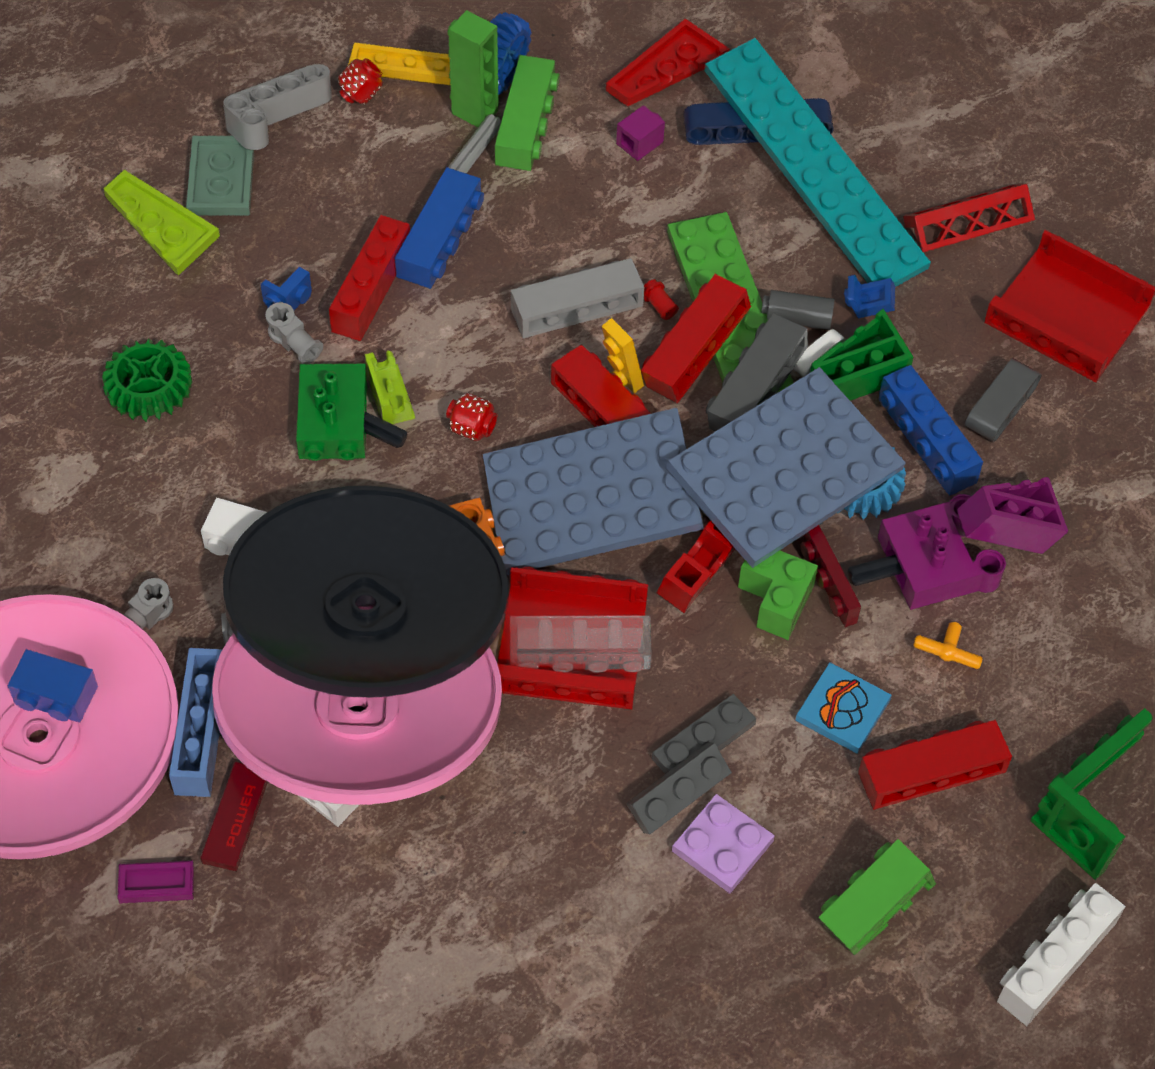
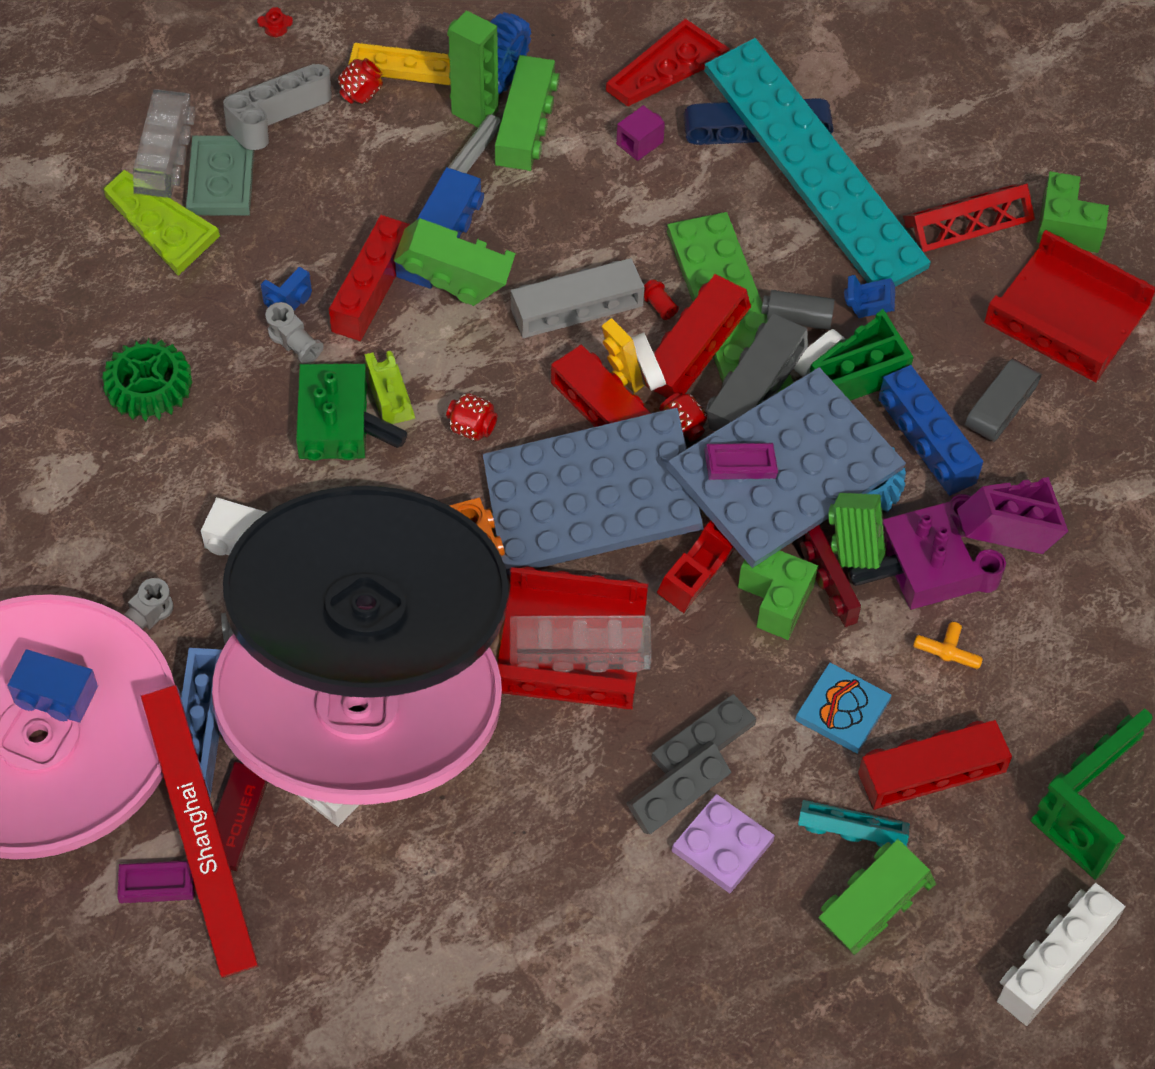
(162, 143): none -> clear brick
(199, 832): none -> red tile
(275, 22): none -> red plate
(453, 263): none -> bright green wedge
(648, 362): none -> white beam
(690, 413): none -> red head
(741, 461): none -> magenta tile
(852, 824): none -> teal plate
(858, 530): none -> bright green brick
(1070, 218): none -> bright green brick

